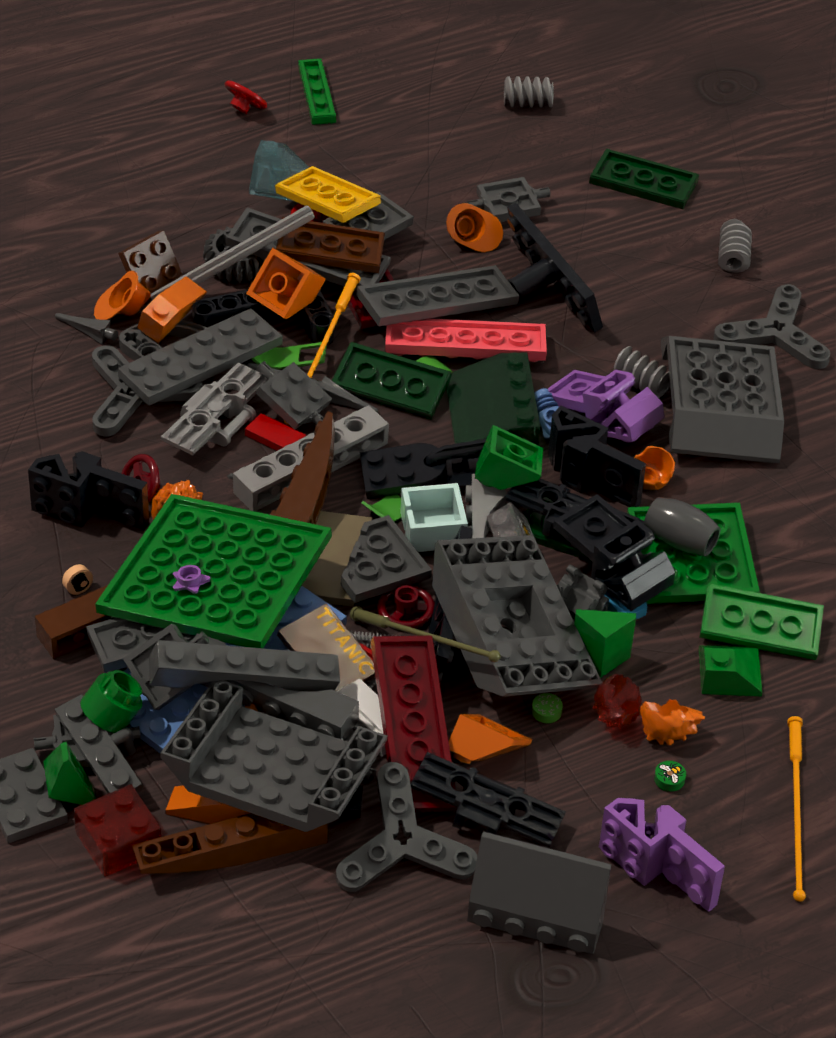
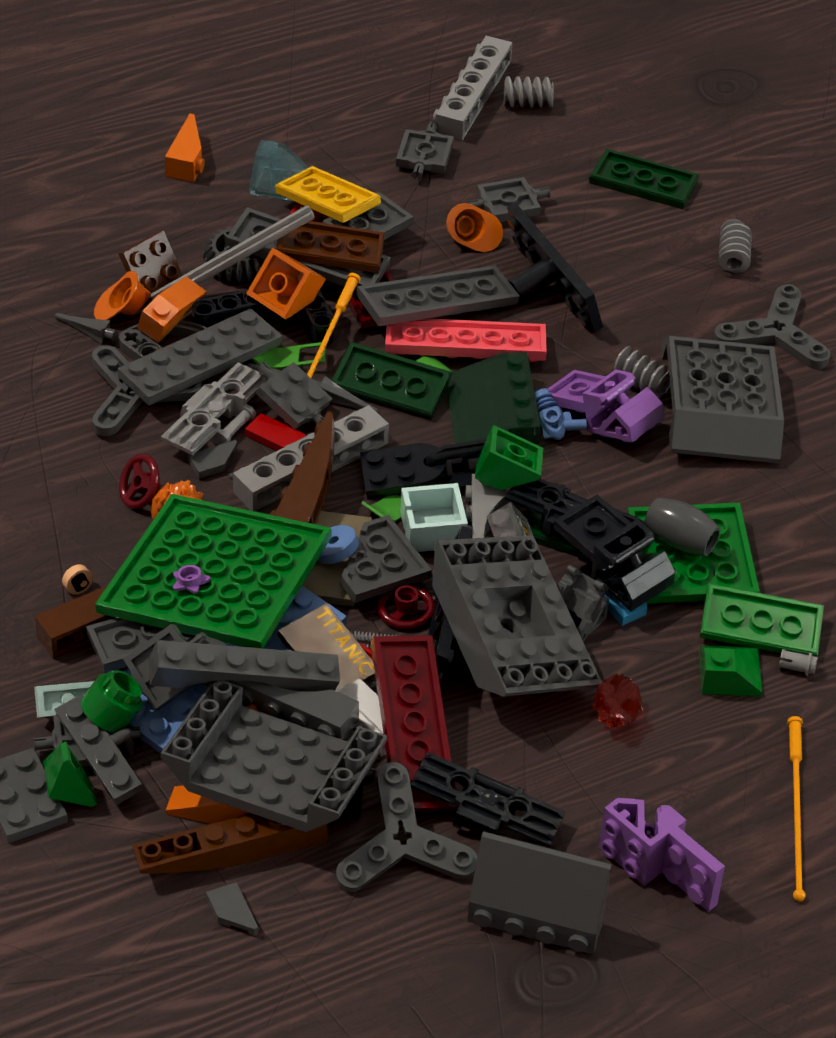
(53, 696): none -> light aqua plate
(86, 491): black piece -> none
(112, 826): clear red brick -> none
(185, 154): none -> orange slope
(212, 459): none -> dark grey tile
(231, 908): none -> dark grey tile
(244, 97): red piece -> none
(316, 91): green tile -> none
(341, 545): none -> medium blue piece
(358, 614): olive piece -> none
(424, 151): none -> dark grey plate
(473, 87): none -> light grey brick
(481, 738): orange slope -> none
(547, 708): bright green tile -> none
(586, 461): black piece -> none
(606, 637): green slope -> none
(658, 469): orange hair -> none
(669, 721): orange hair -> none
(670, 776): green tile -> none
(800, 663): none -> light grey pin

